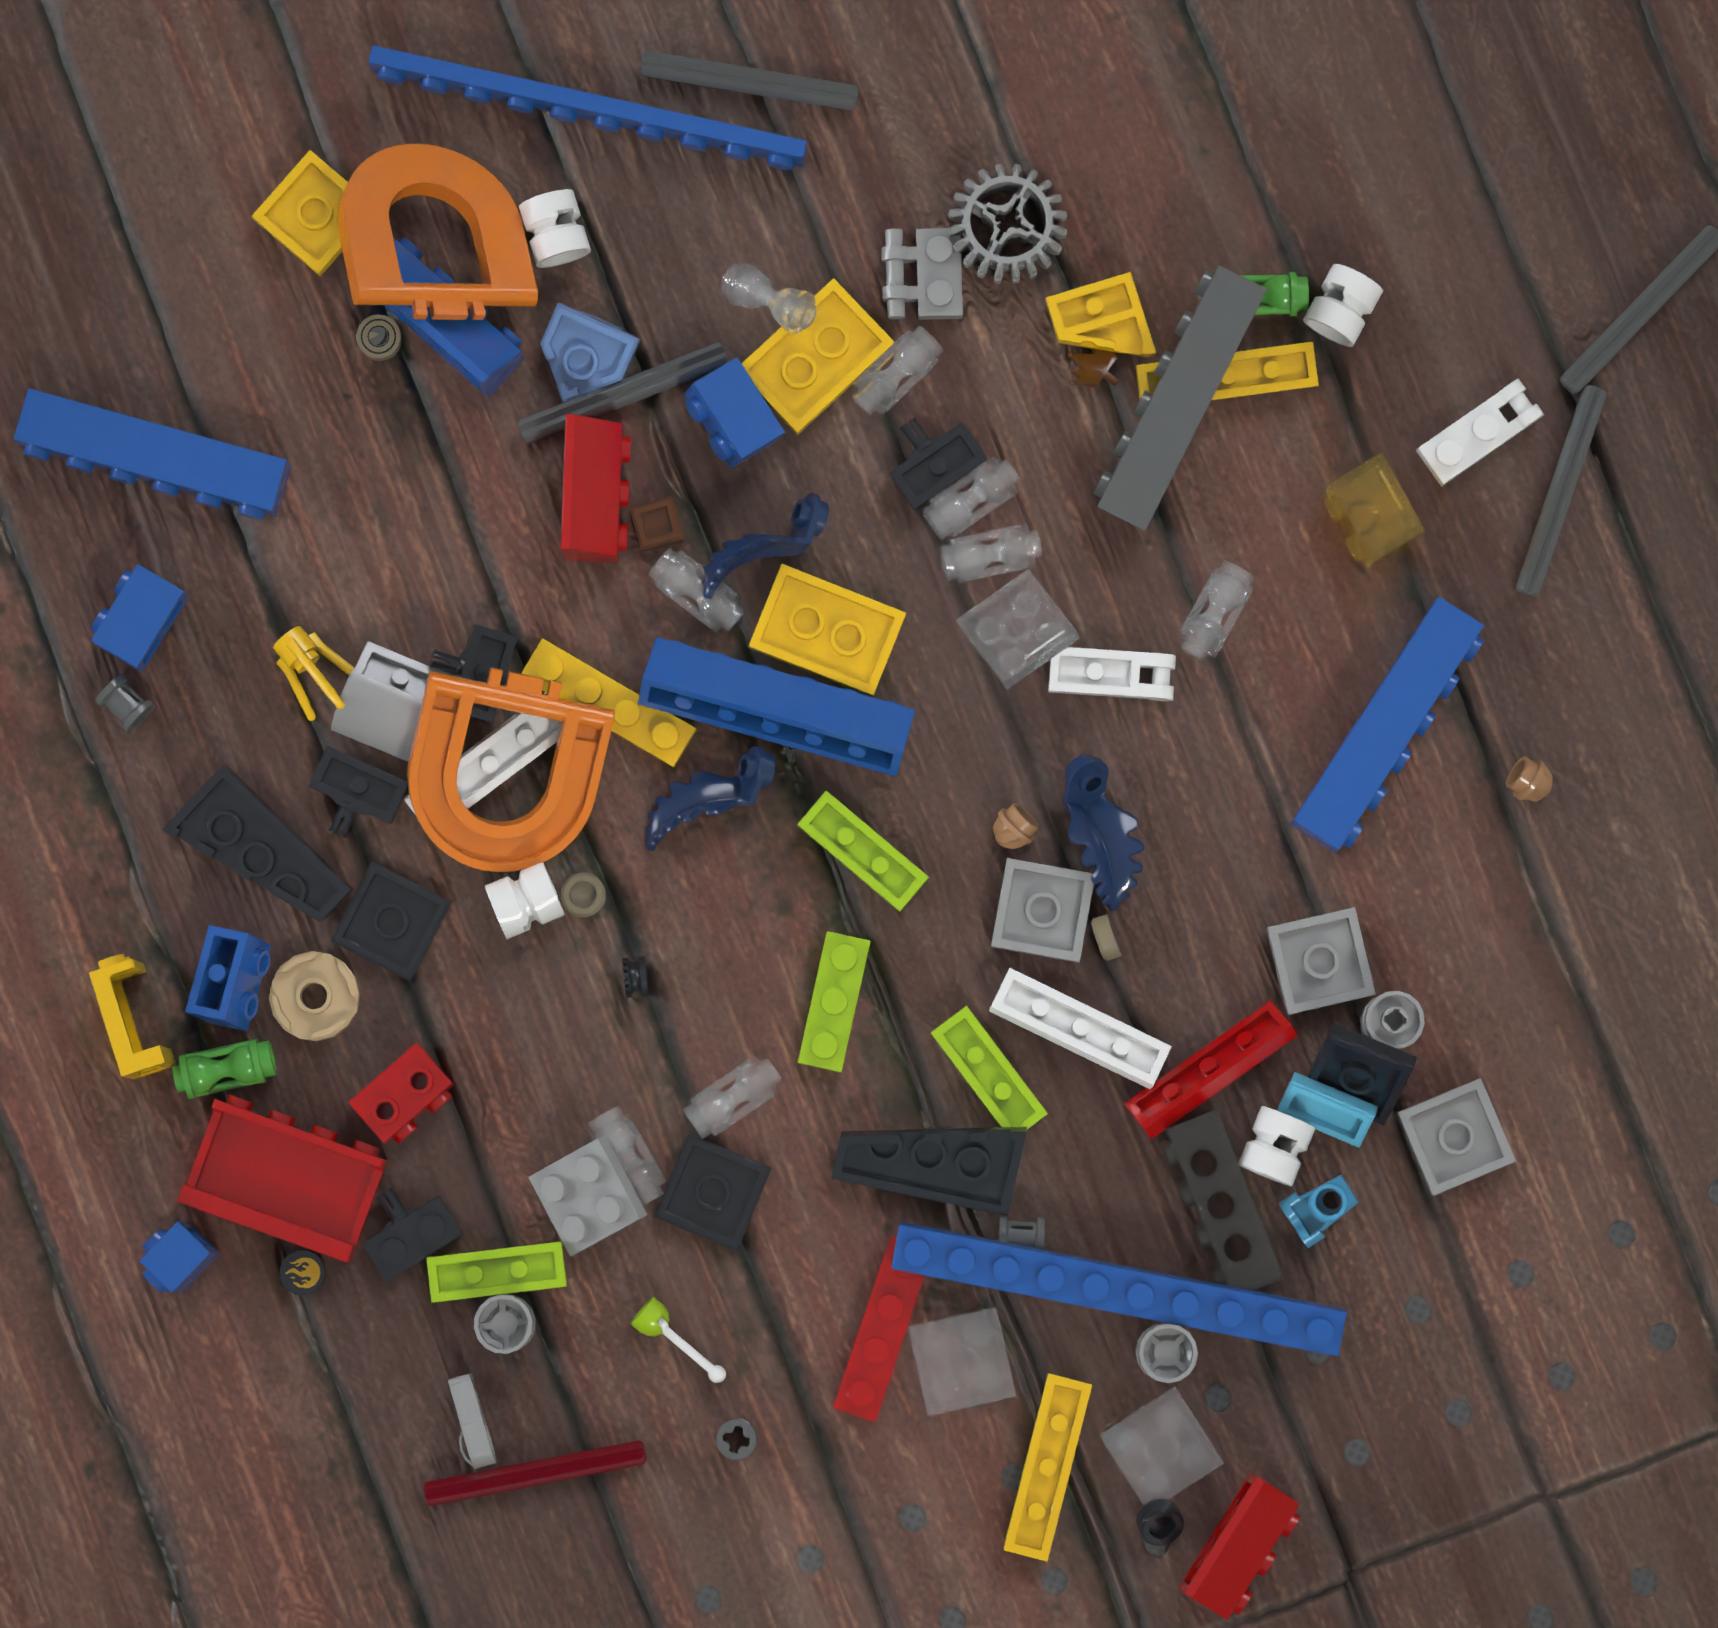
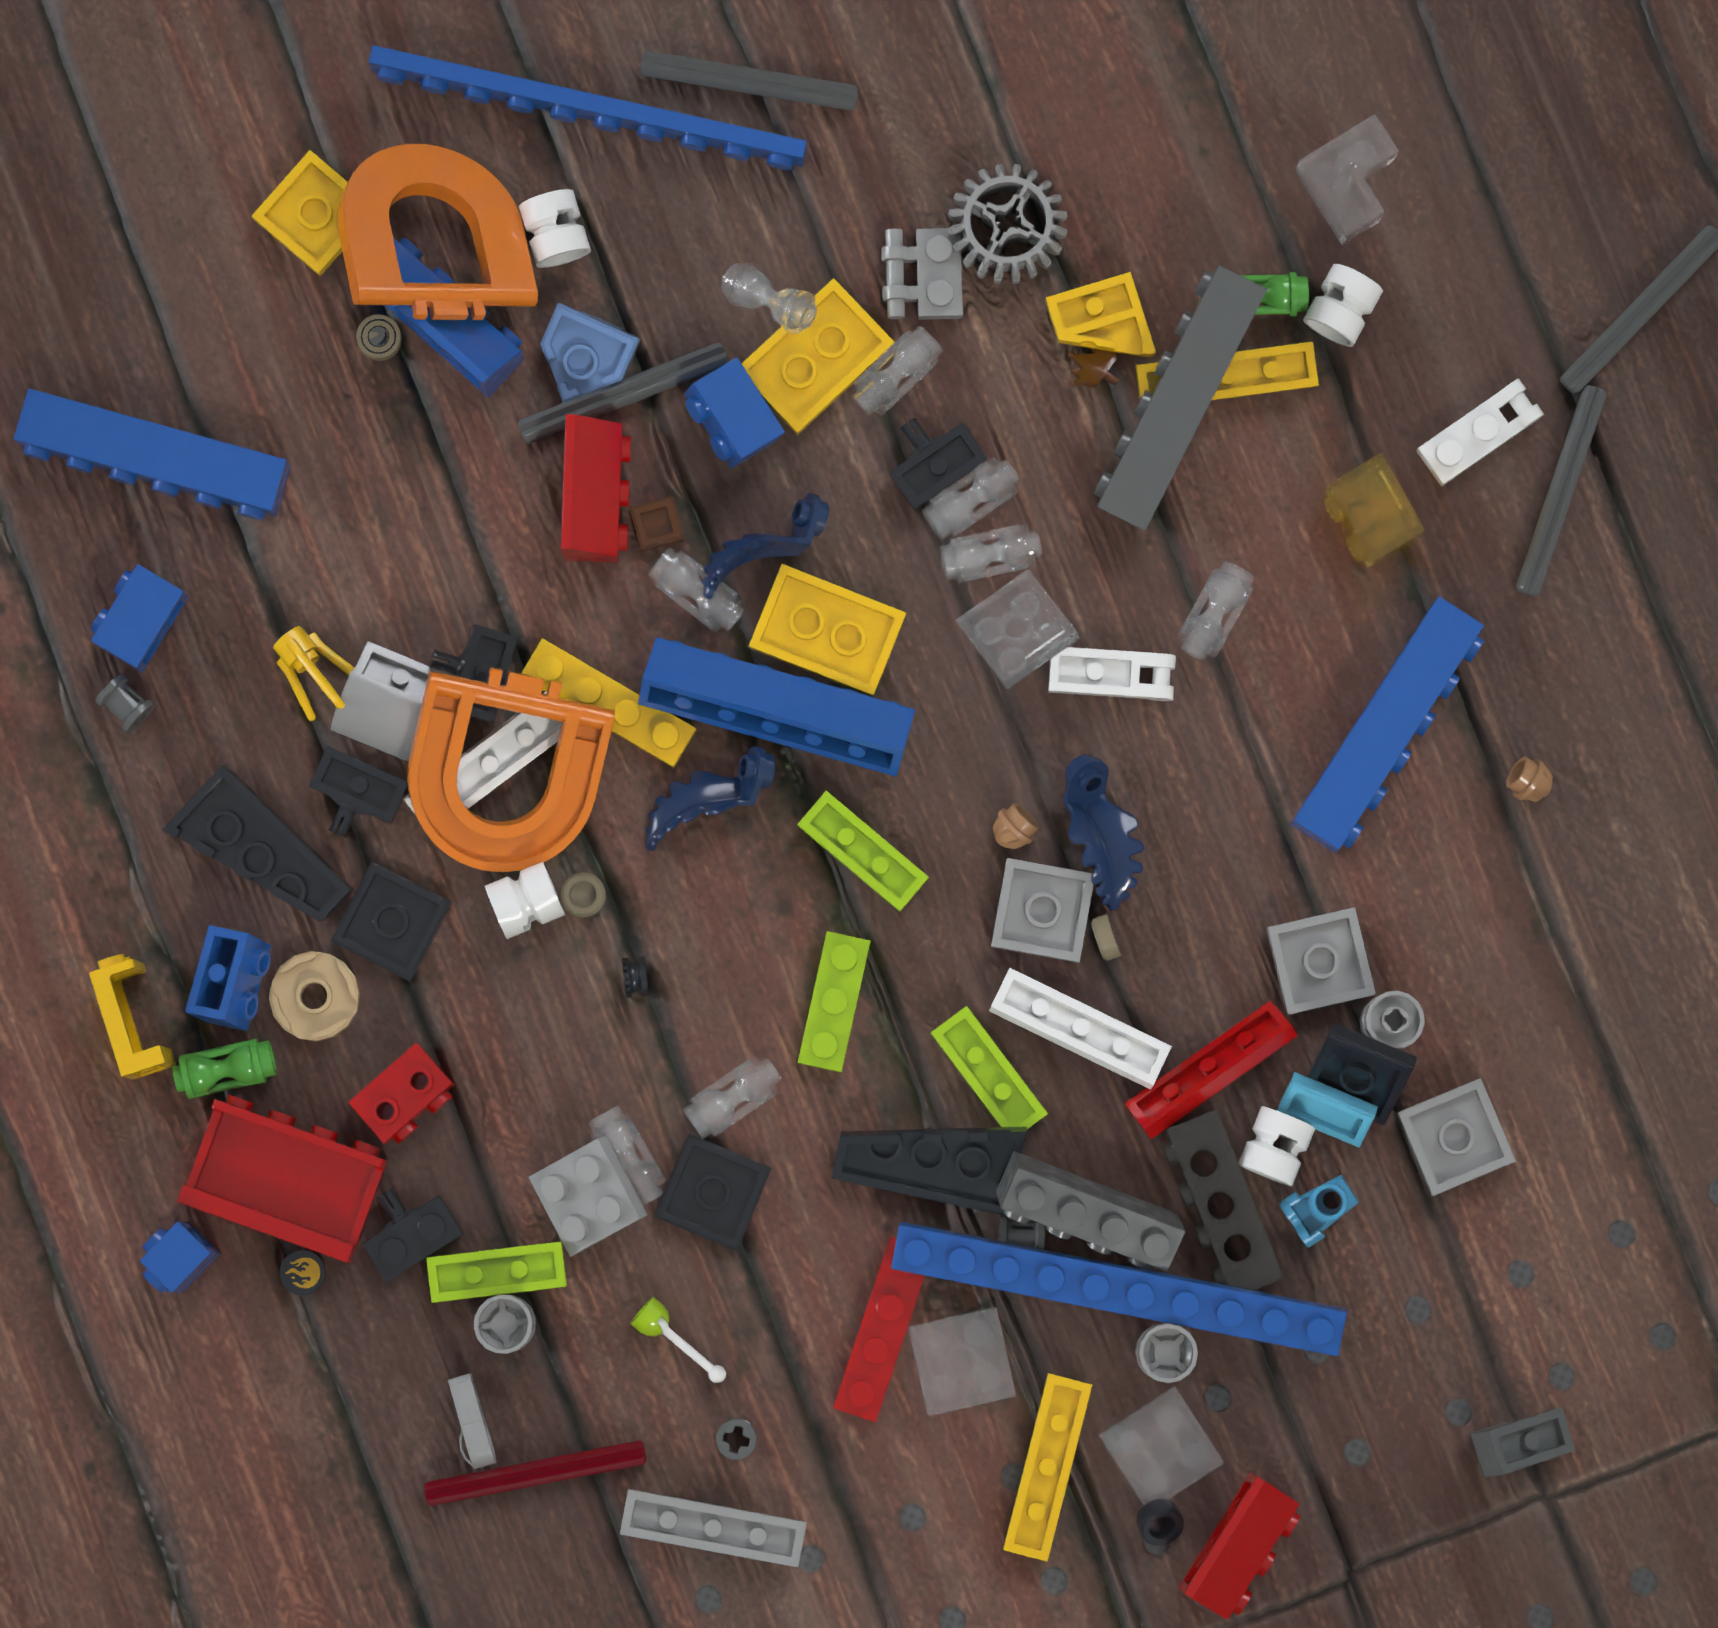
(713, 1527): none -> light grey plate
(1089, 1212): none -> dark grey brick
(1338, 173): none -> clear brick
(1522, 1442): none -> dark grey plate

